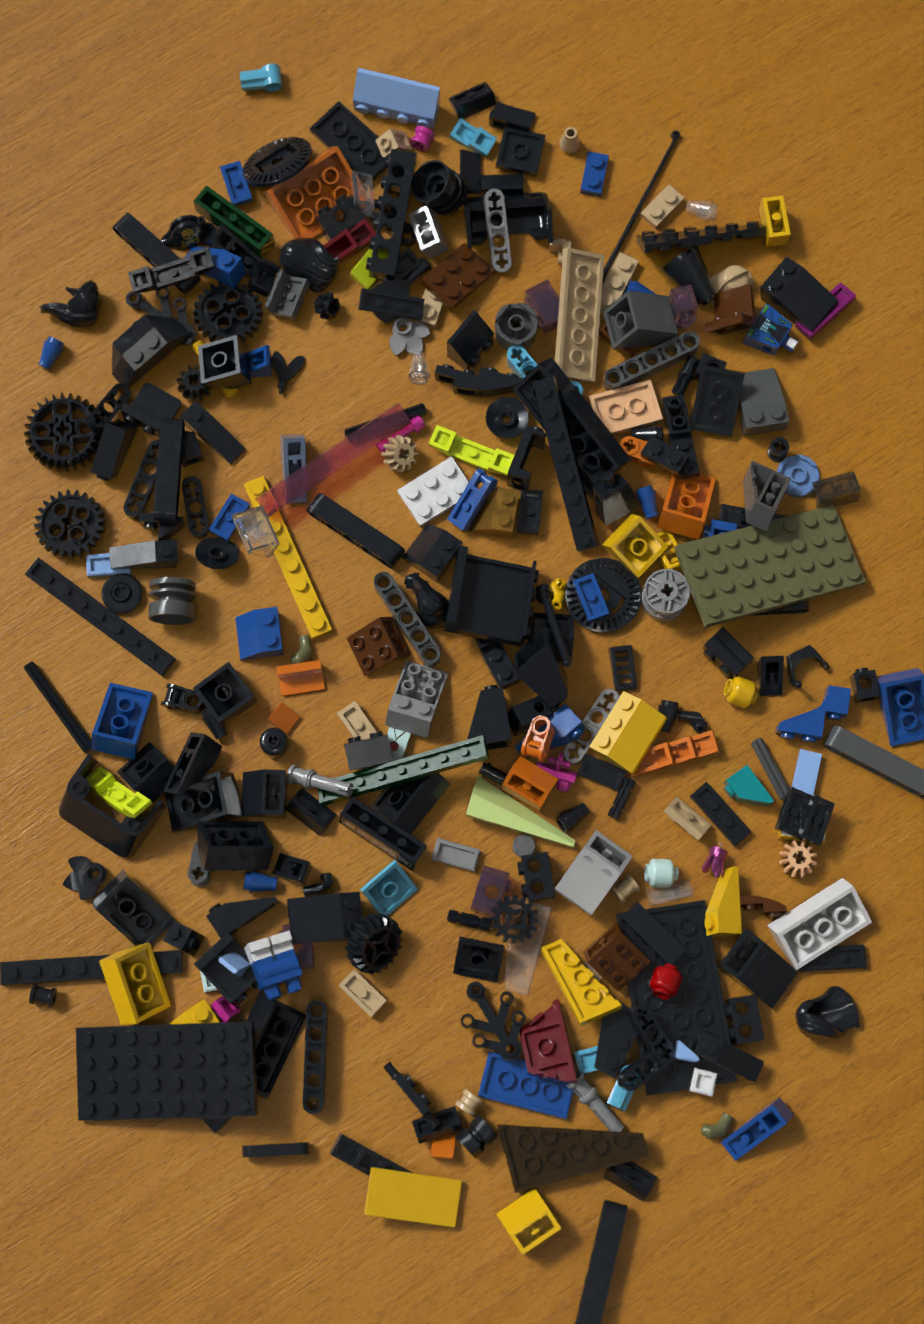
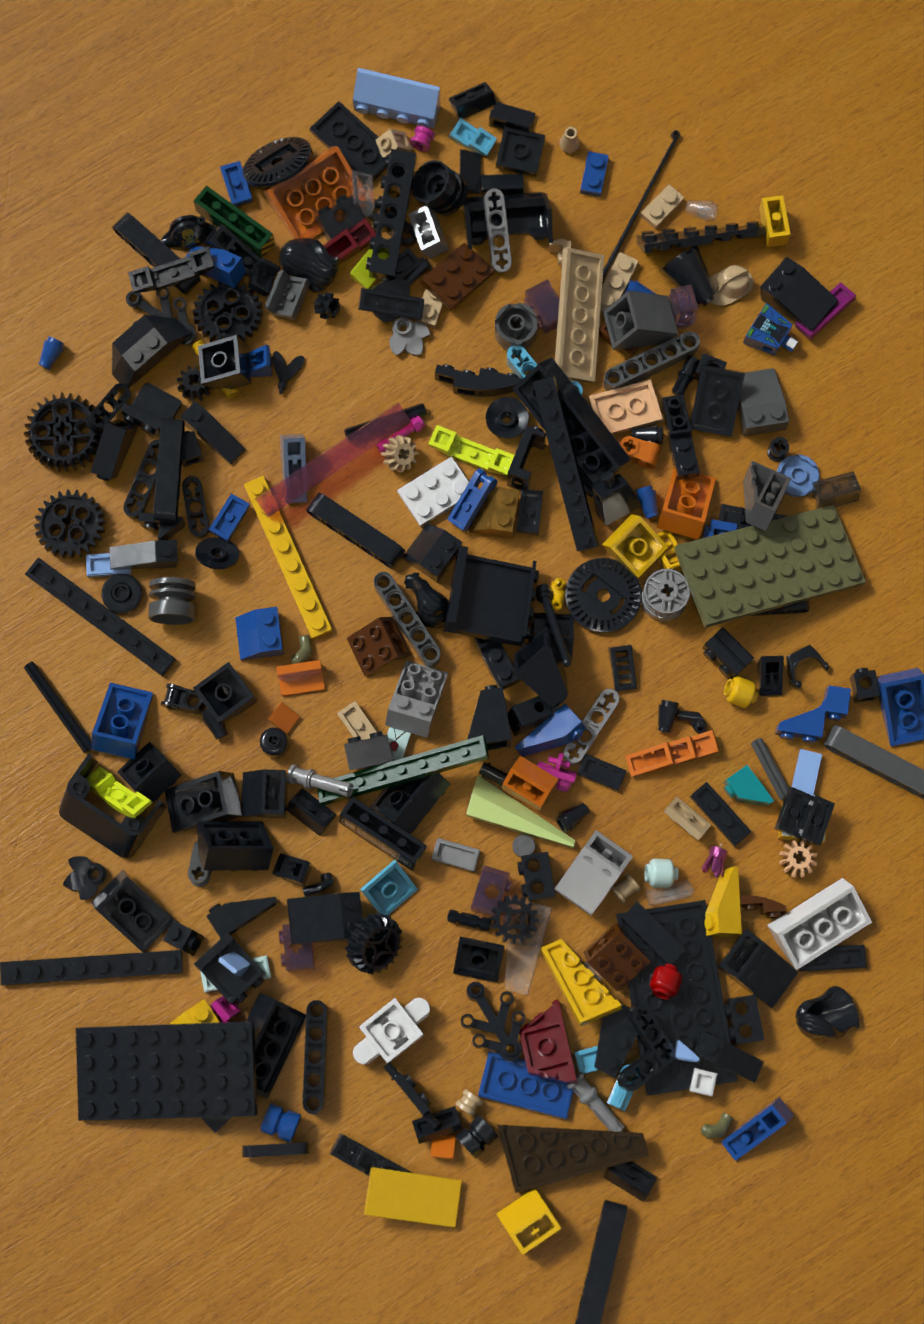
(43, 995): black bush -> none
(81, 309): black piece -> none
(135, 984): yellow slope -> none
(194, 761): black slope -> none
(256, 531): clear slope -> none
(259, 882): blue cone -> none
(266, 78): medium azure piece -> none
(275, 964): blue hips -> none
(279, 1122): none -> blue wheel
(362, 993): tan plate -> none
(391, 1031): none -> white brick
(418, 369): clear cone -> none
(470, 341): black slope -> none
(536, 742): orange piece -> none
(590, 597): blue plate -> none
(621, 798): black axle -> none
(628, 732): yellow slope -> none
(664, 455): black plate -> none
(732, 311): reddish brown bracket -> none

